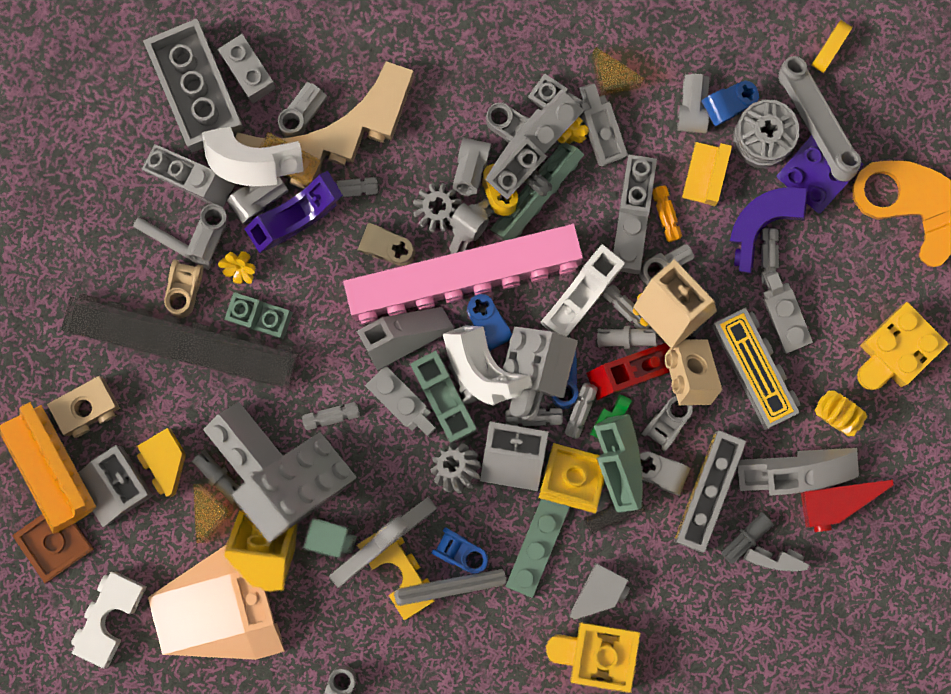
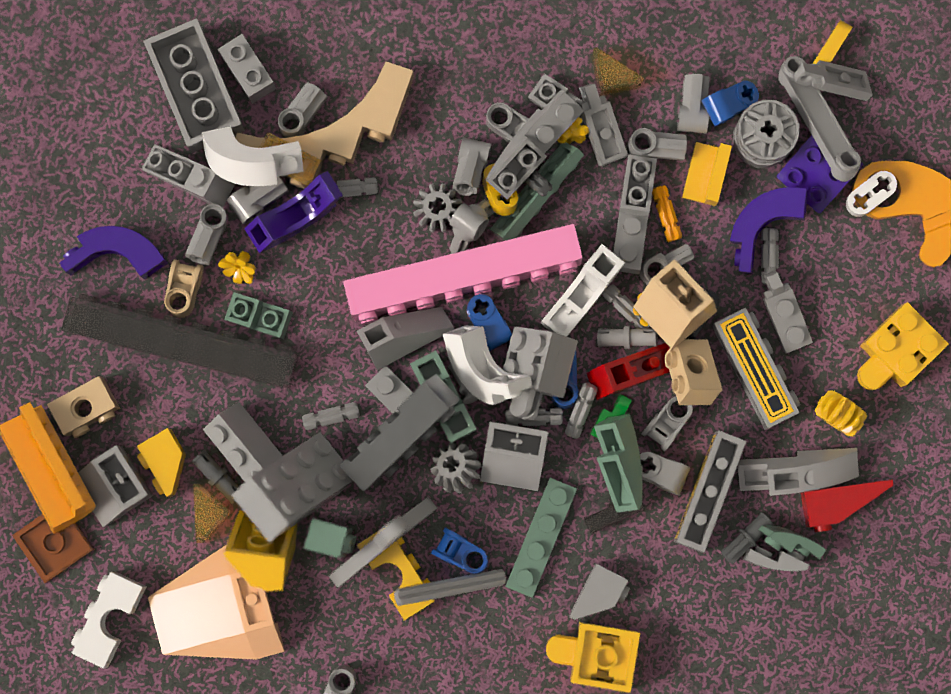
(114, 240): none -> dark purple arch
(164, 238): light grey bar -> none
(382, 245): dark tan piece -> none
(401, 432): none -> dark grey wedge
(572, 478): yellow tile -> none
(661, 145): none -> light grey piece
(790, 540): none -> sand green slope
(835, 79): none -> light grey hinge
(867, 188): none -> white beam

